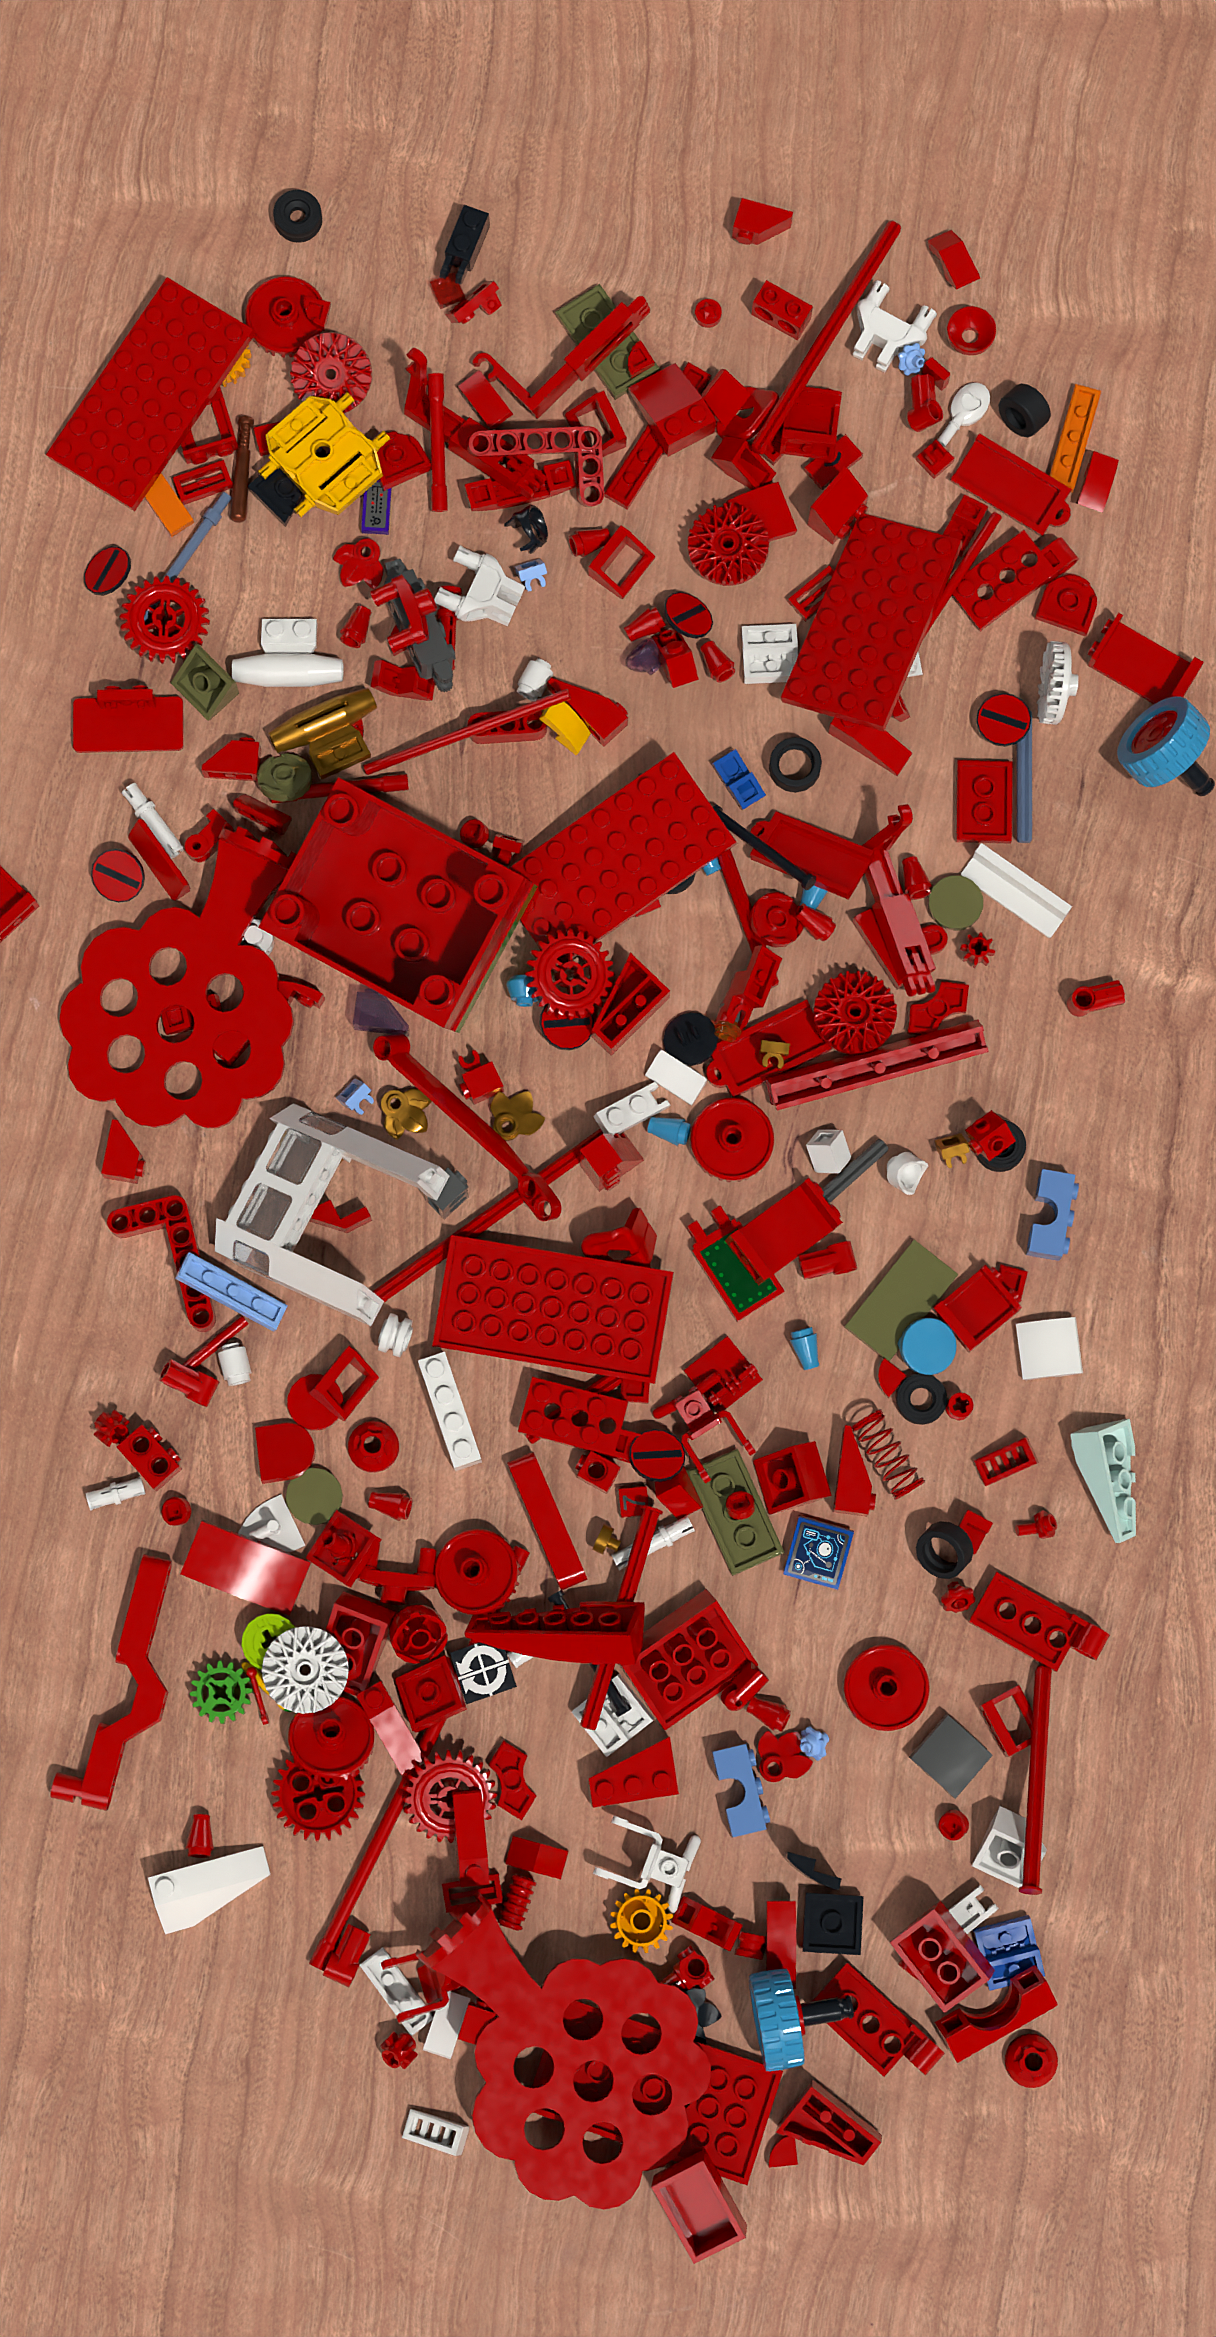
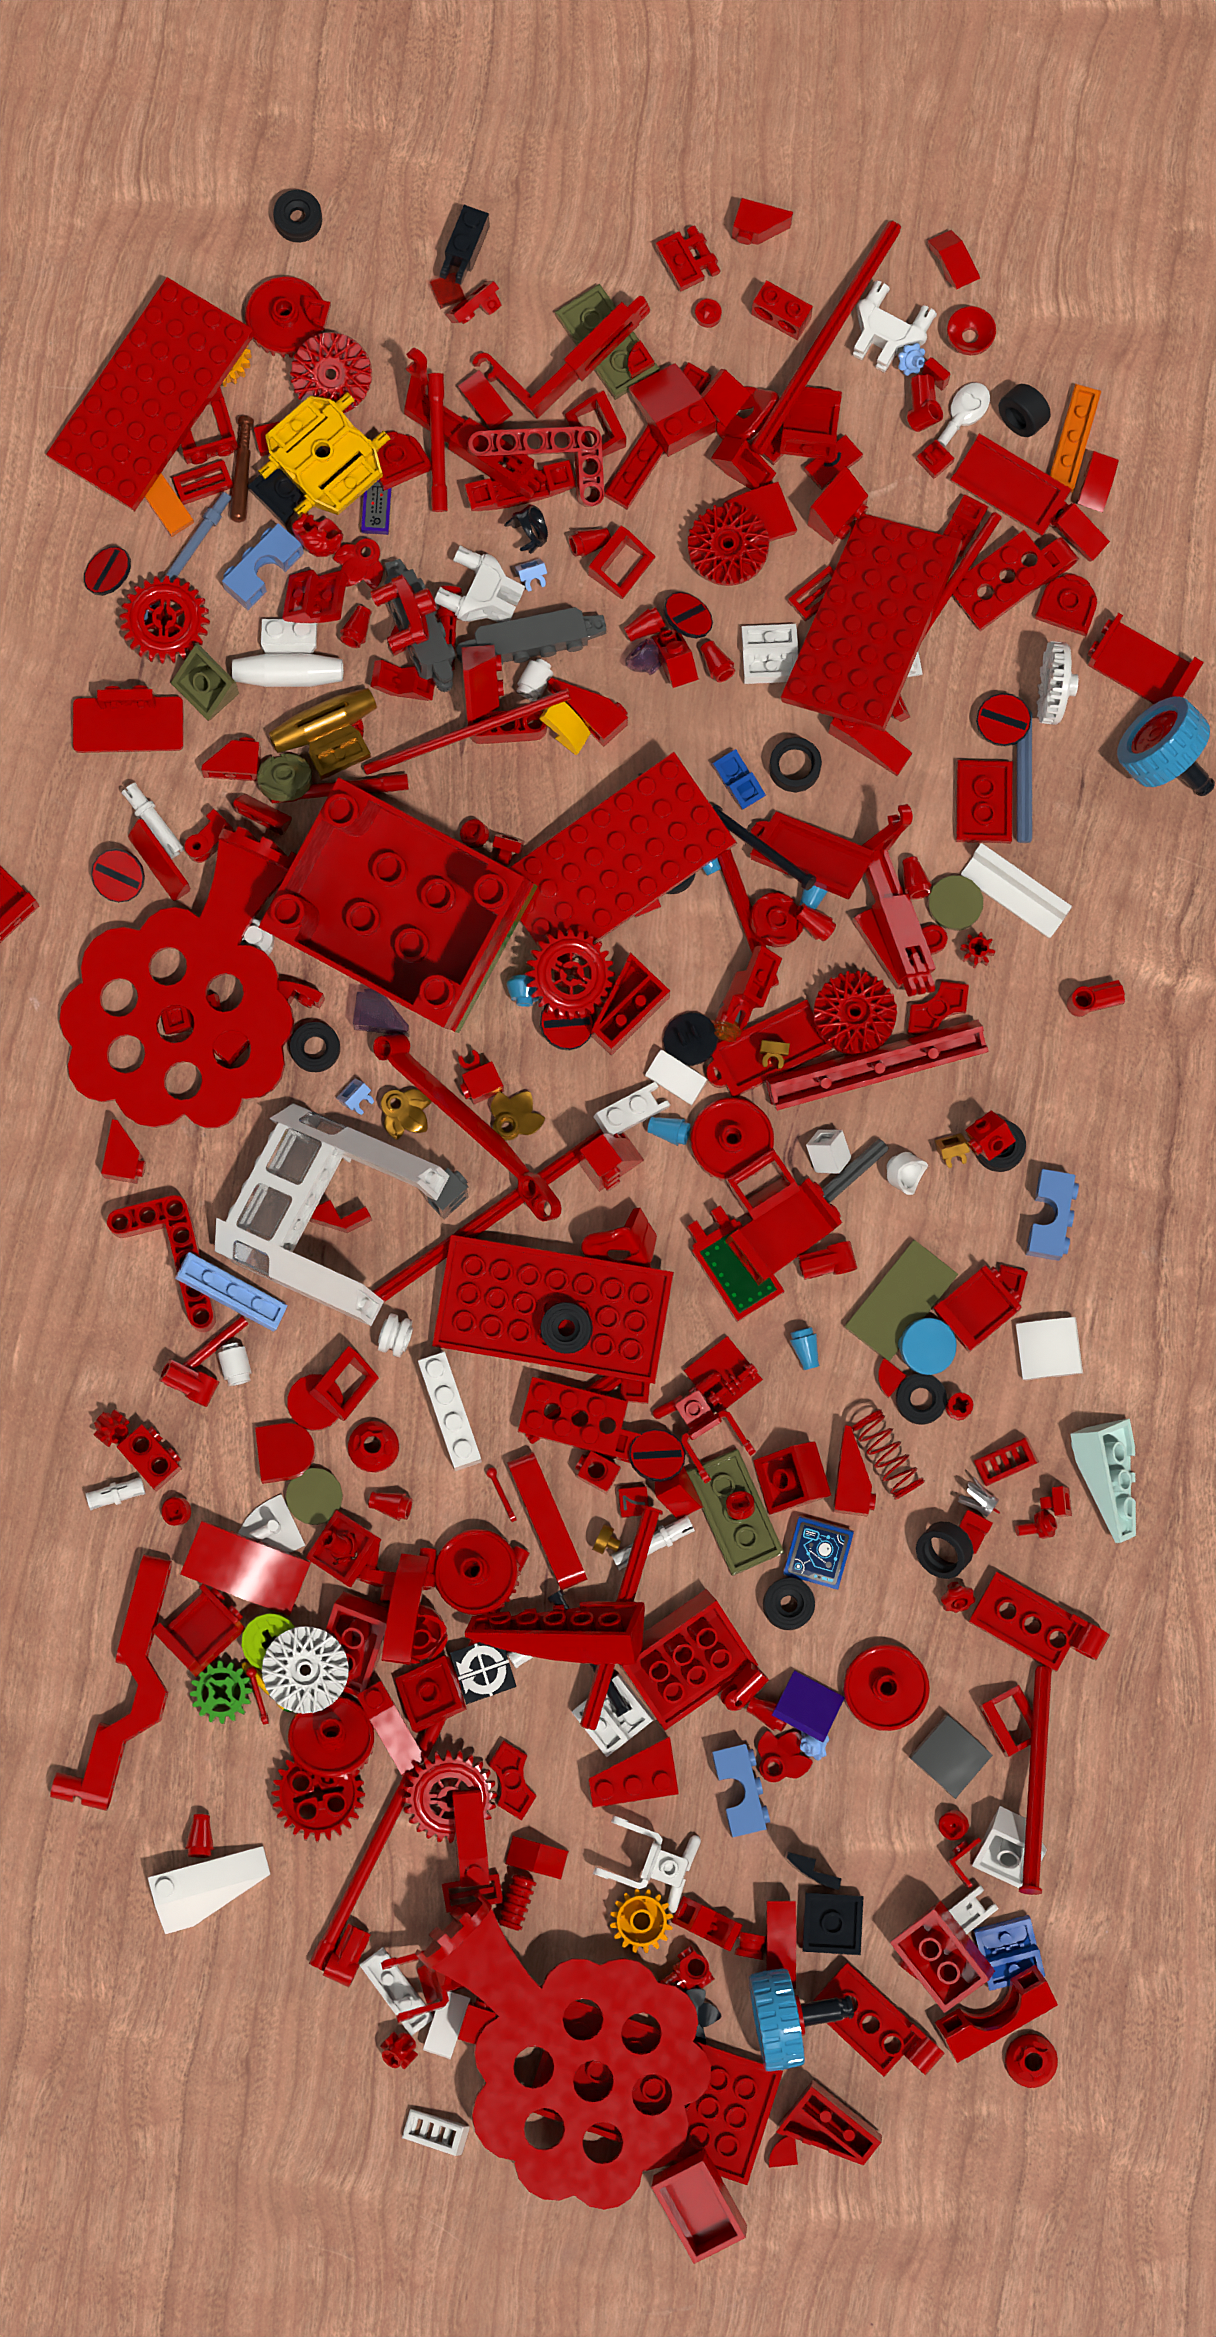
(201, 1630): none -> red panel
(276, 548): none -> medium blue arch
(310, 1030): none -> black tyre
(314, 597): none -> red slope
(317, 537): none -> red hair
(404, 1608): none -> red slope
(480, 680): none -> red slope
(491, 1473): none -> red hinge
(538, 635): none -> dark grey hinge
(550, 1327): none -> black tyre
(681, 262): none -> red plate
(771, 1195): none -> red tile
(803, 1596): none -> black tyre
(808, 1706): none -> dark purple tile
(959, 1851): none -> red bracket
(985, 1502): none -> flat silver piece
(1059, 1502): none -> red tile
(1081, 532): none -> red tile

